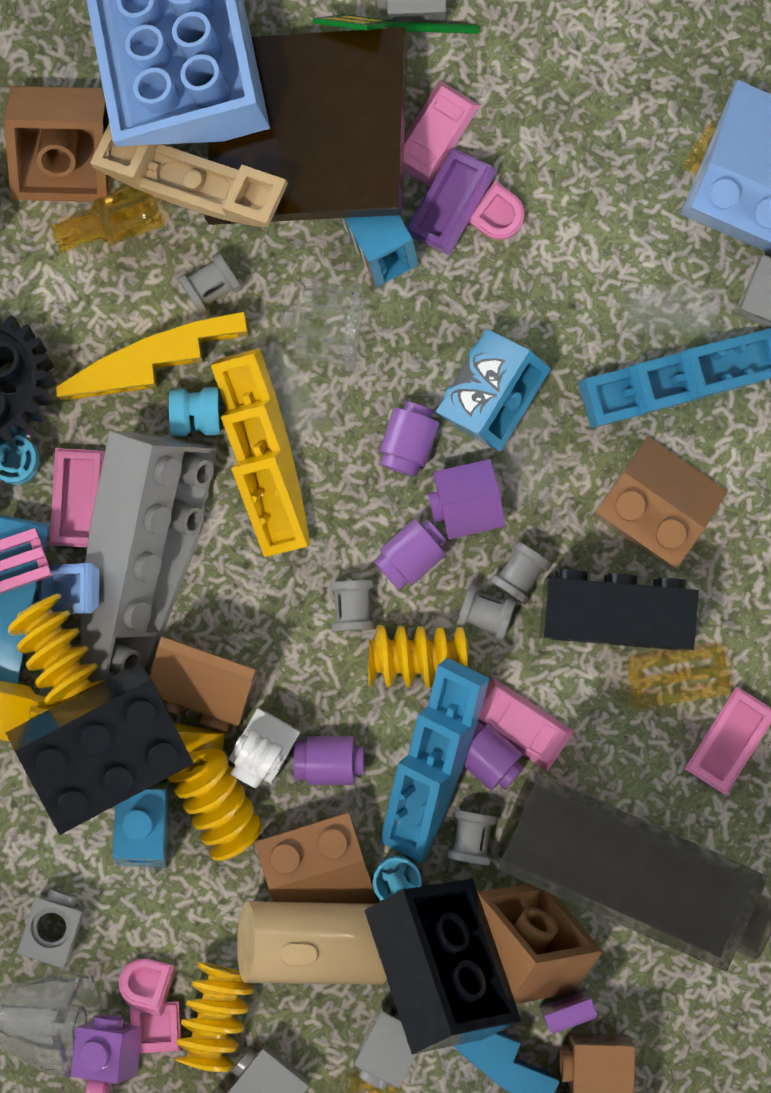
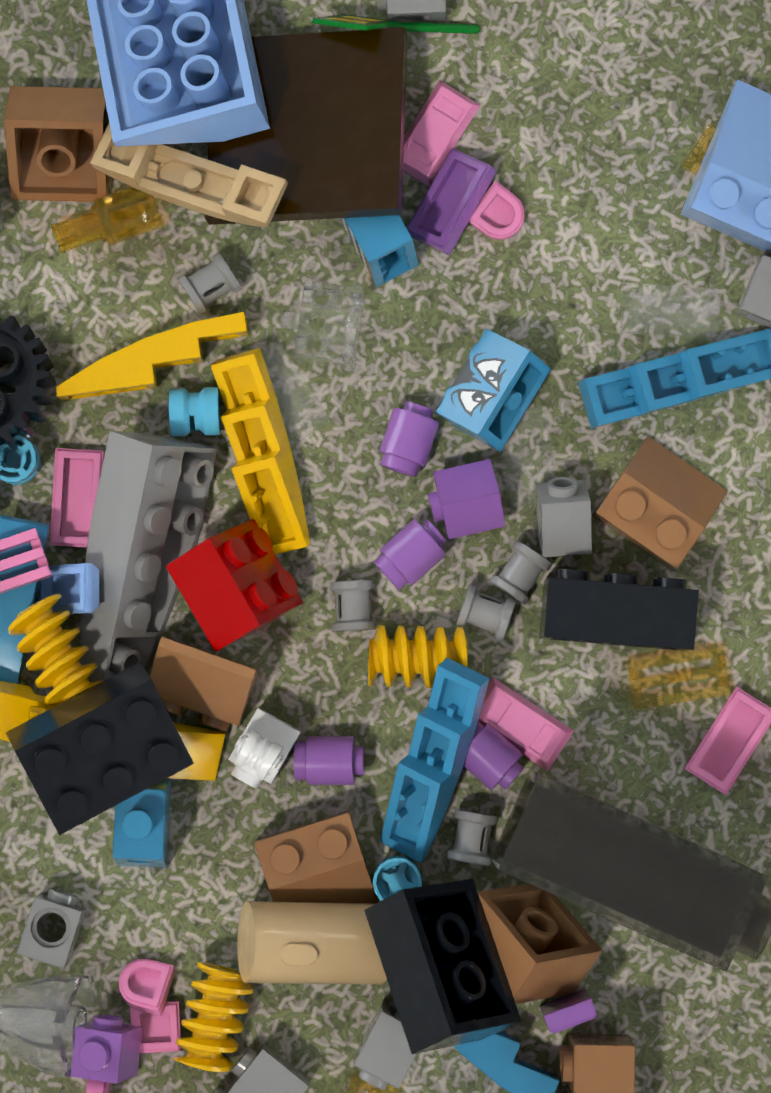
(218, 804): yellow piece -> none
(234, 584): none -> red brick
(563, 517): none -> light grey brick

